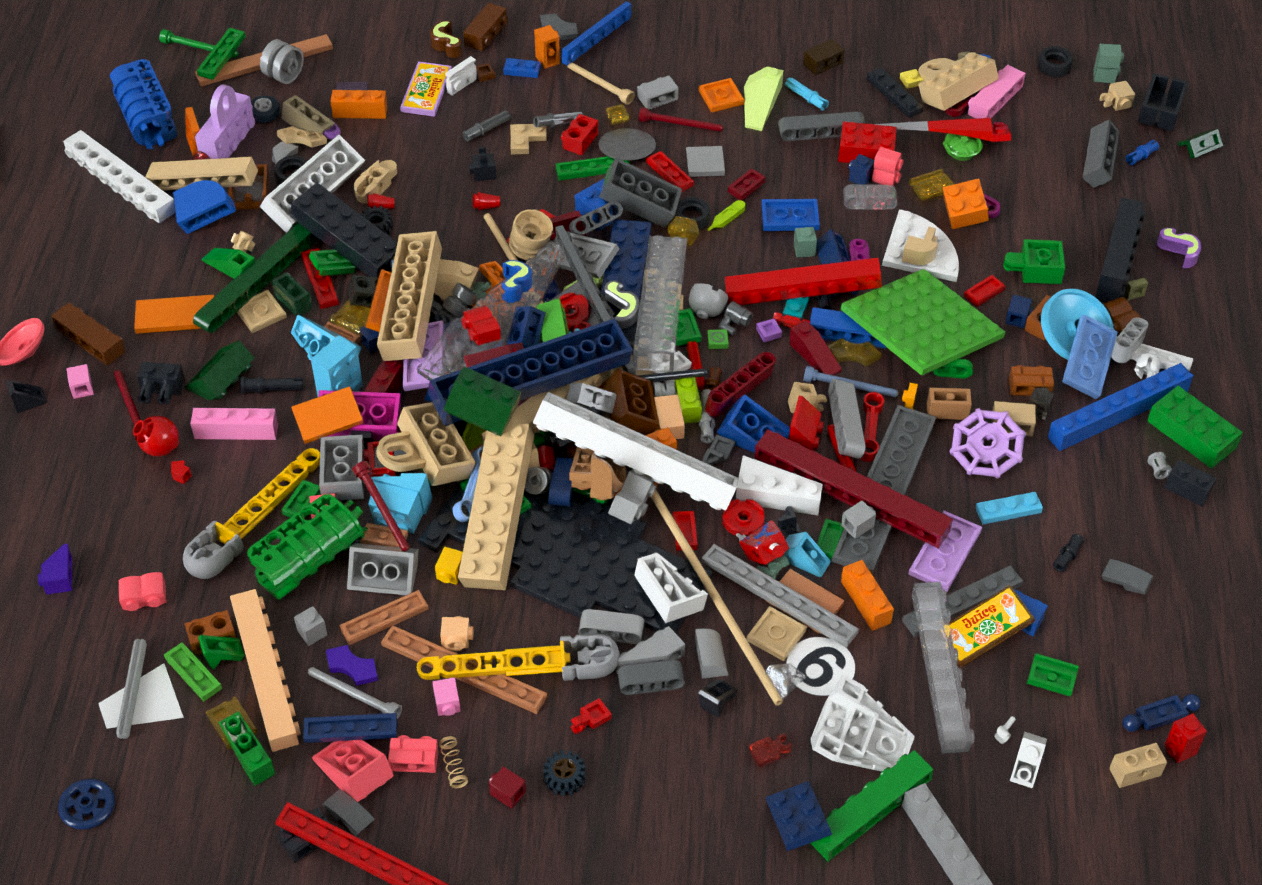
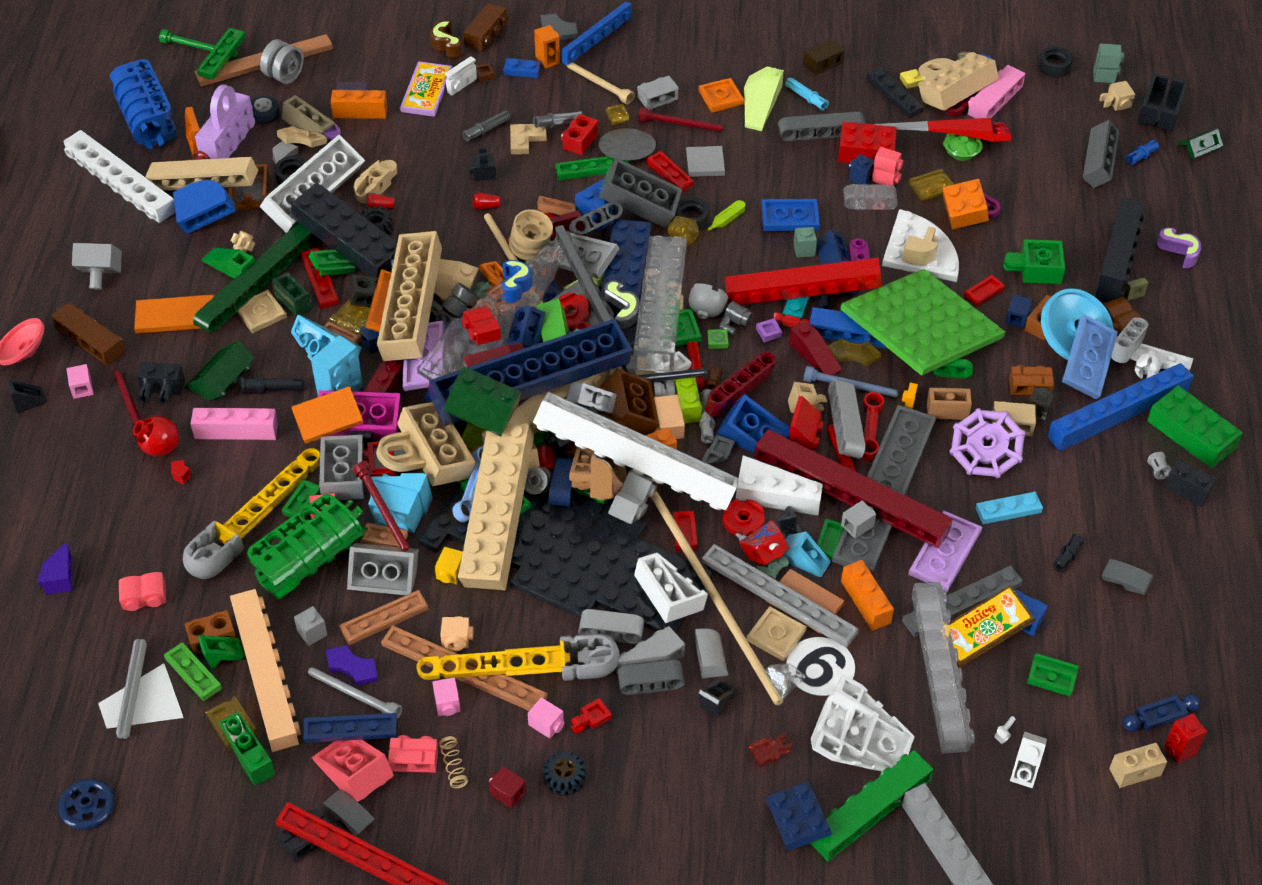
(96, 260): none -> light grey brick
(546, 718): none -> bright pink brick
(555, 206): none -> nougat plate
(746, 184): dark red plate -> none

